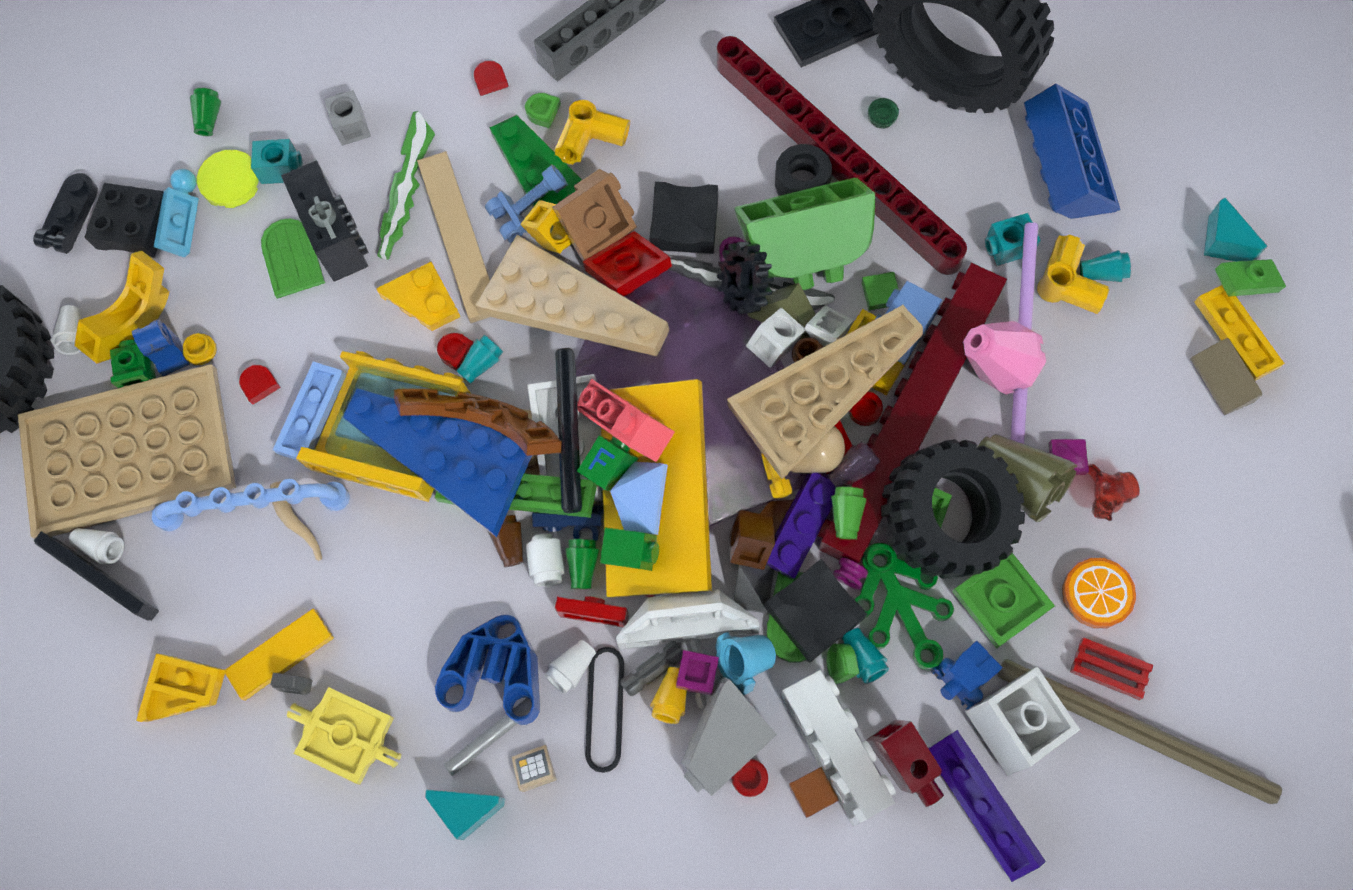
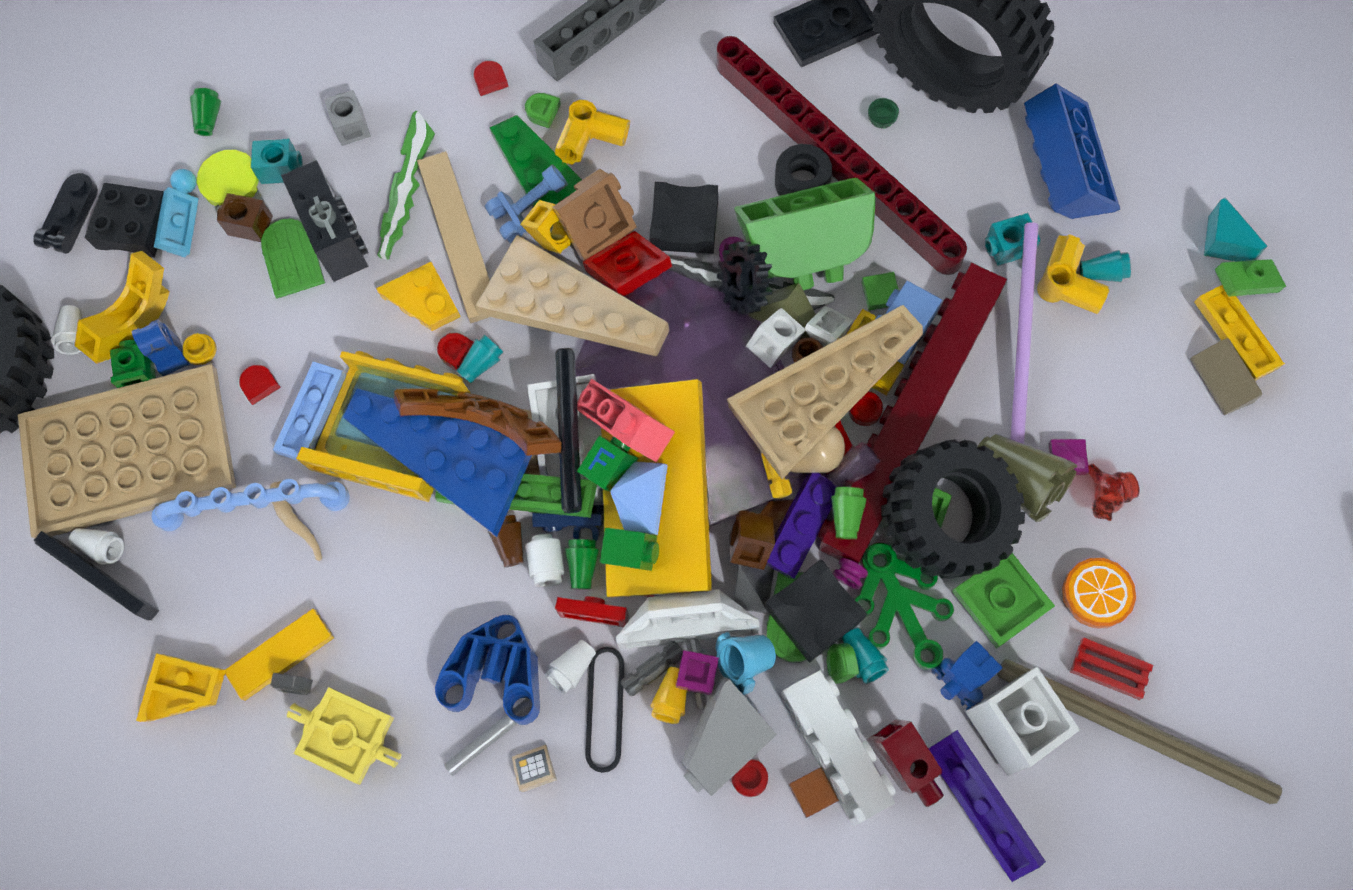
(252, 225): none -> reddish brown brick
(463, 811): teal slope -> none
(1005, 355): bright pink cone -> none

